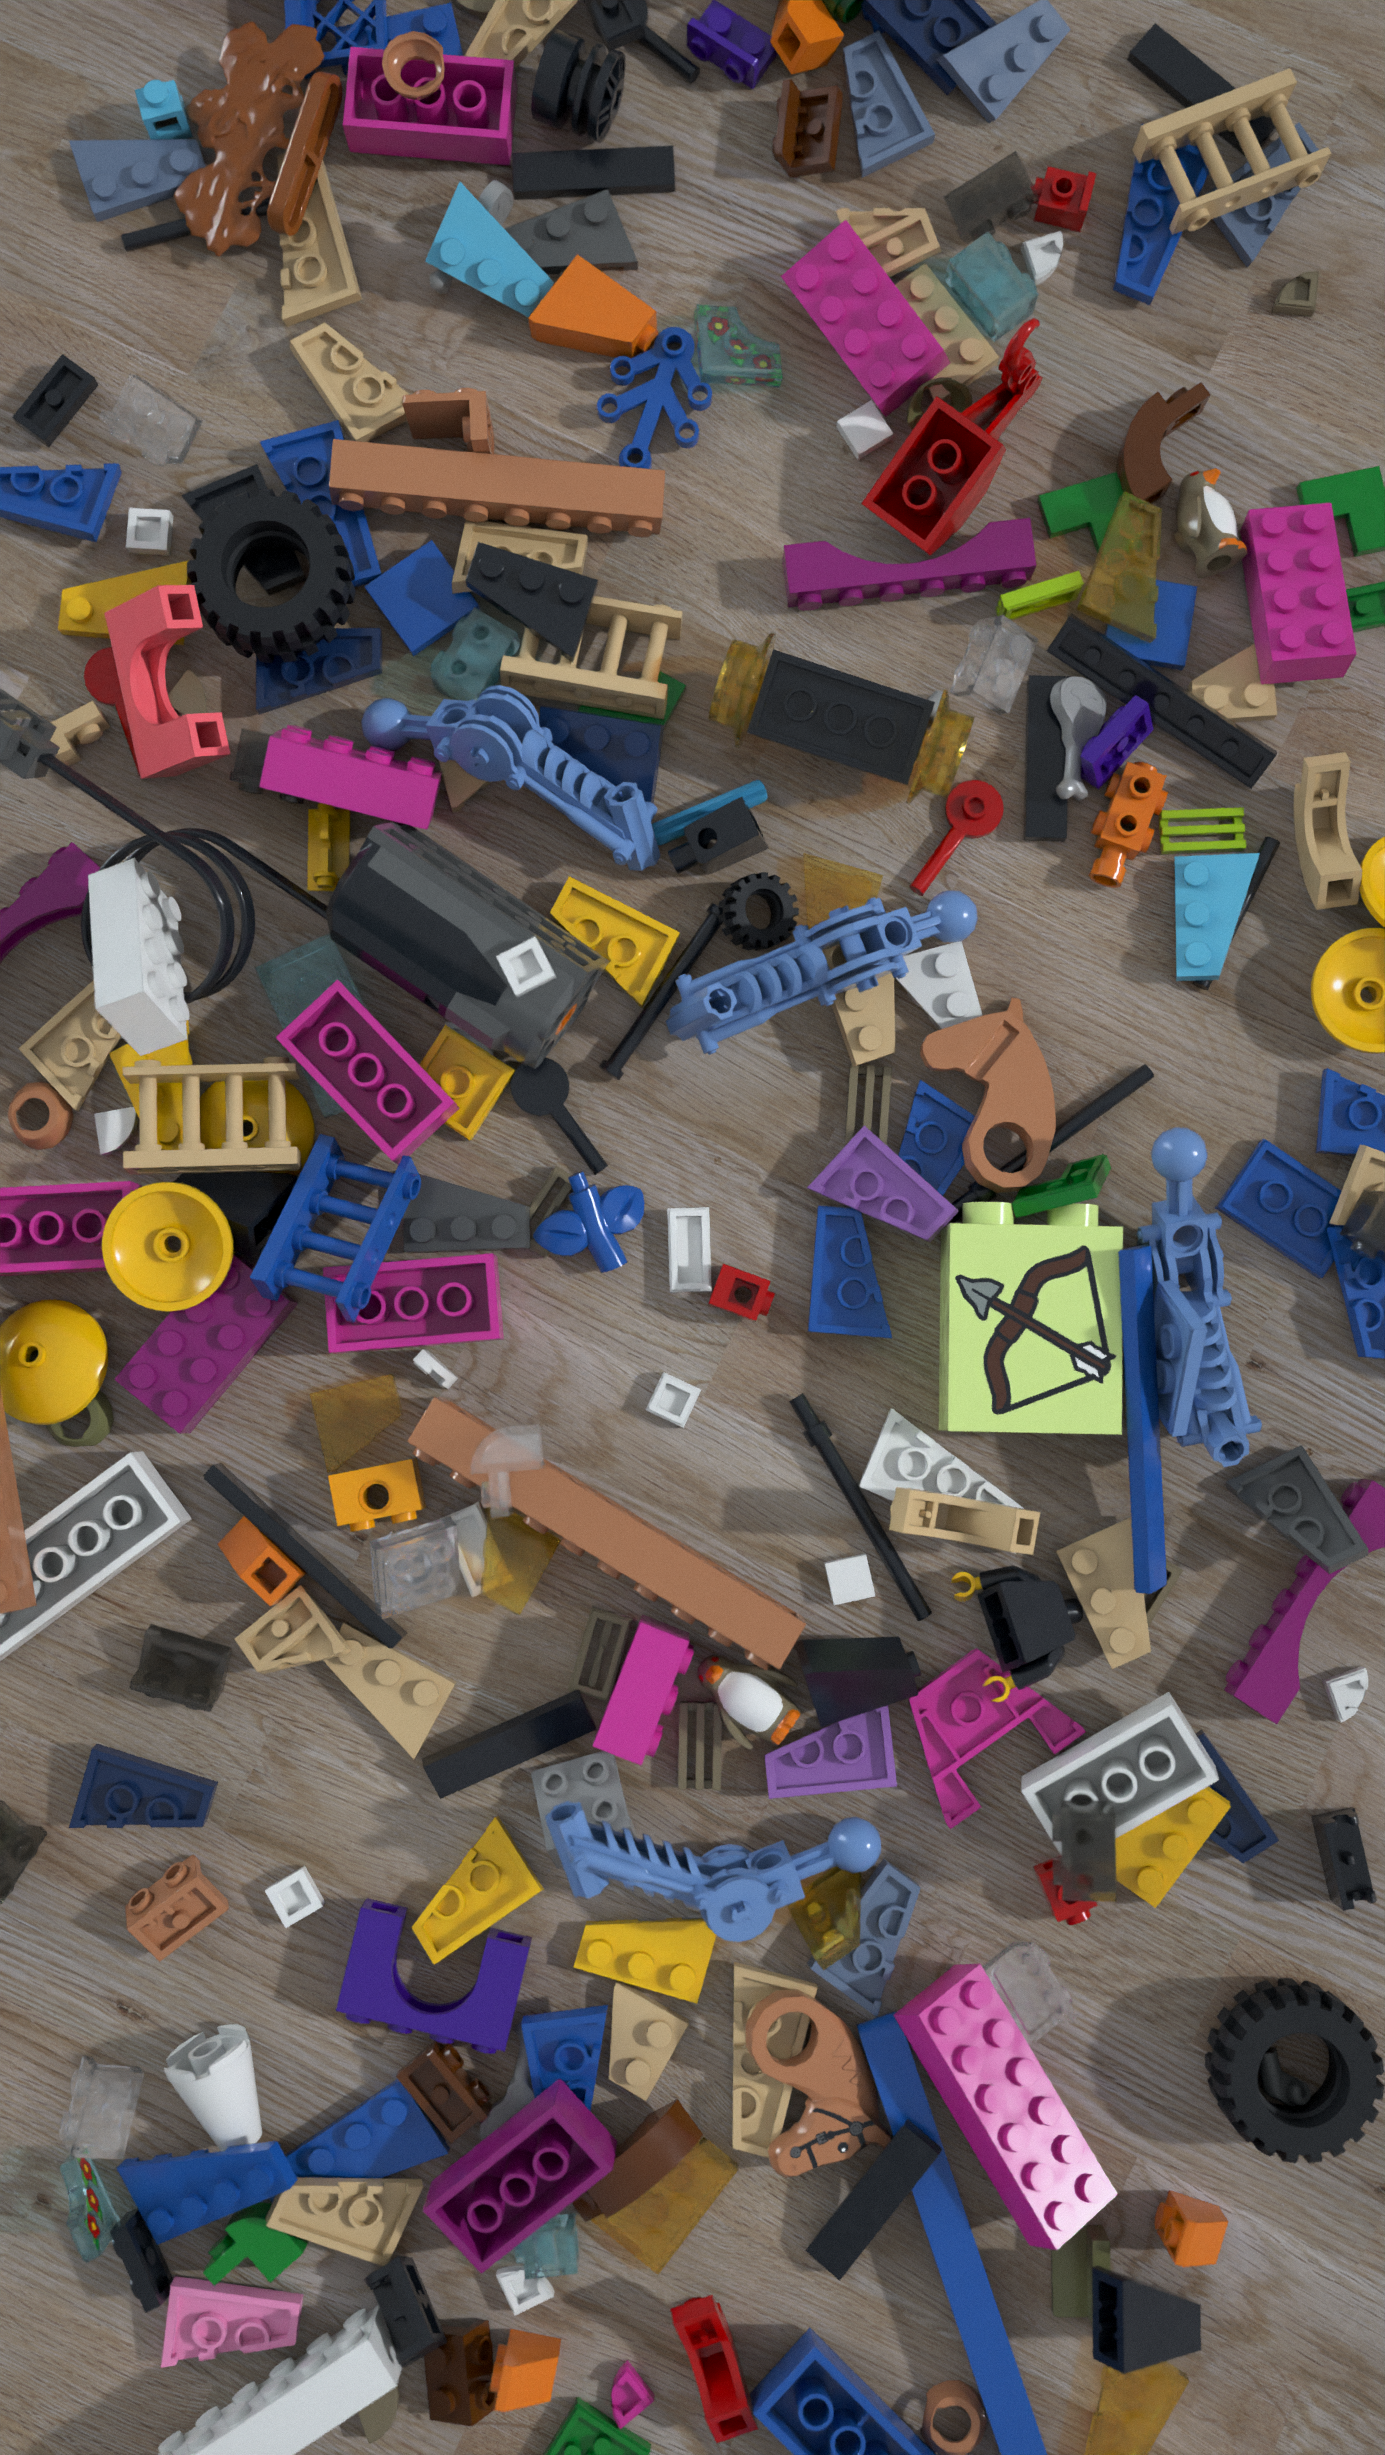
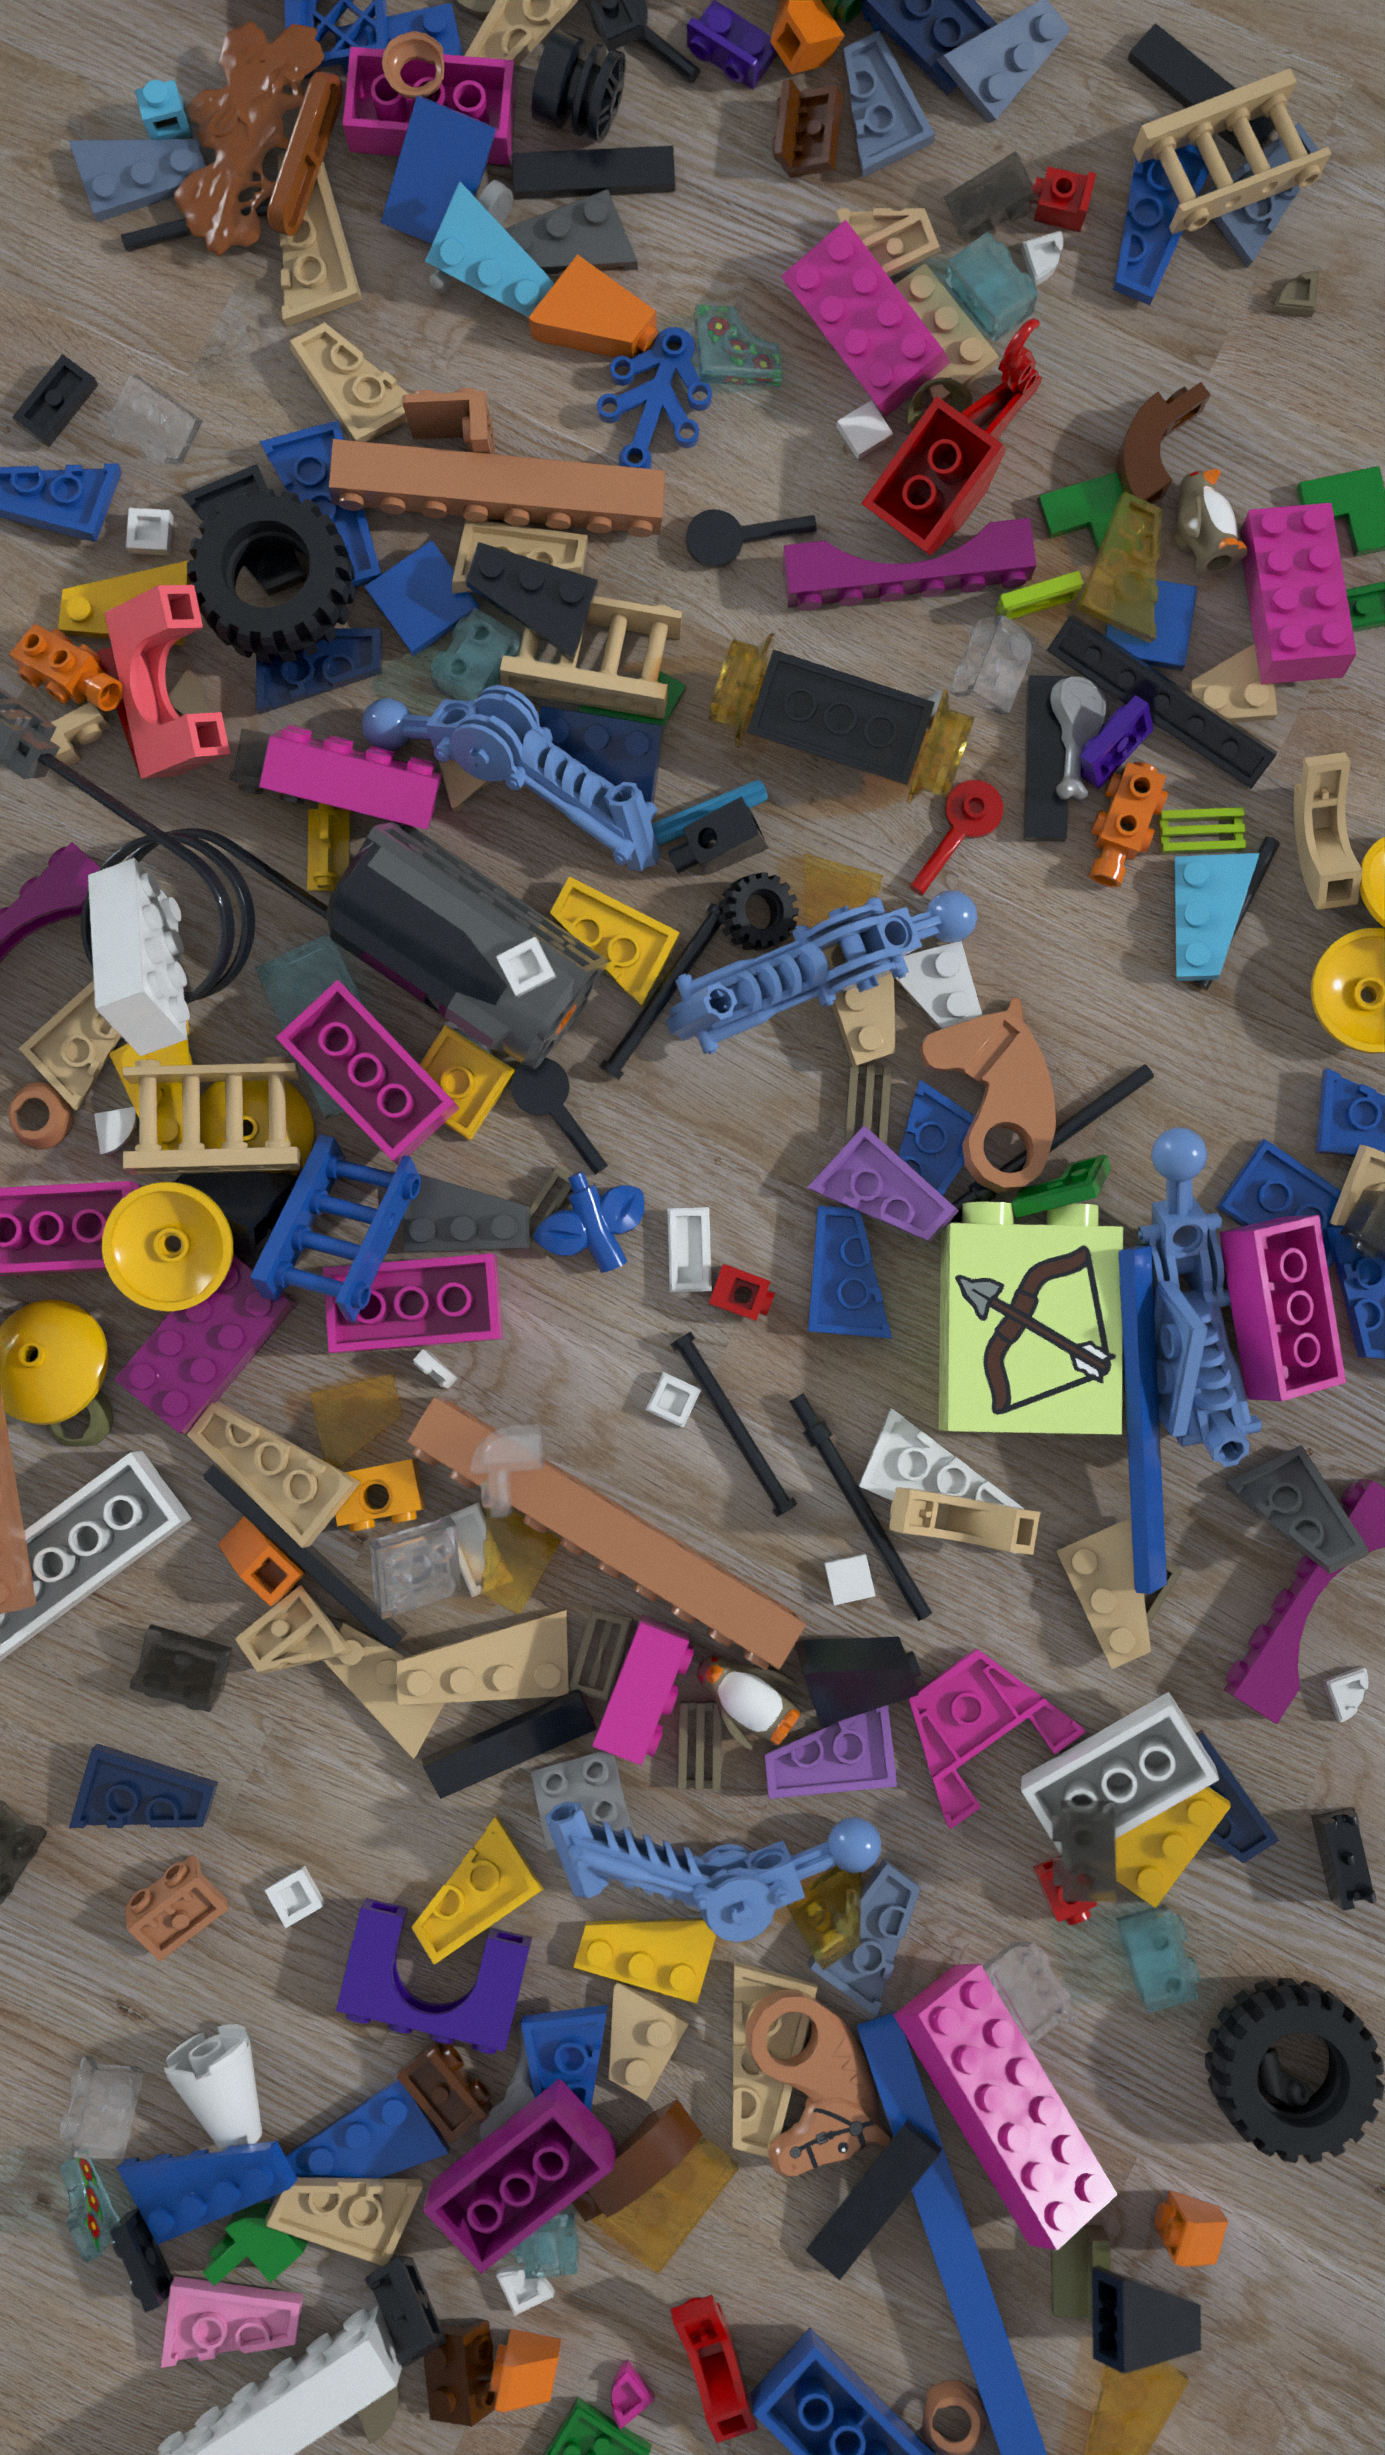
(65, 669): none -> orange brick
(278, 1475): none -> tan wing
(434, 157): none -> blue tile
(494, 1665): none -> tan wing
(717, 537): none -> black piece
(734, 1424): none -> black bar
(1025, 1622): black torso -> none
(1158, 1958): none -> clear light blue brick
(1282, 1308): none -> dark pink brick

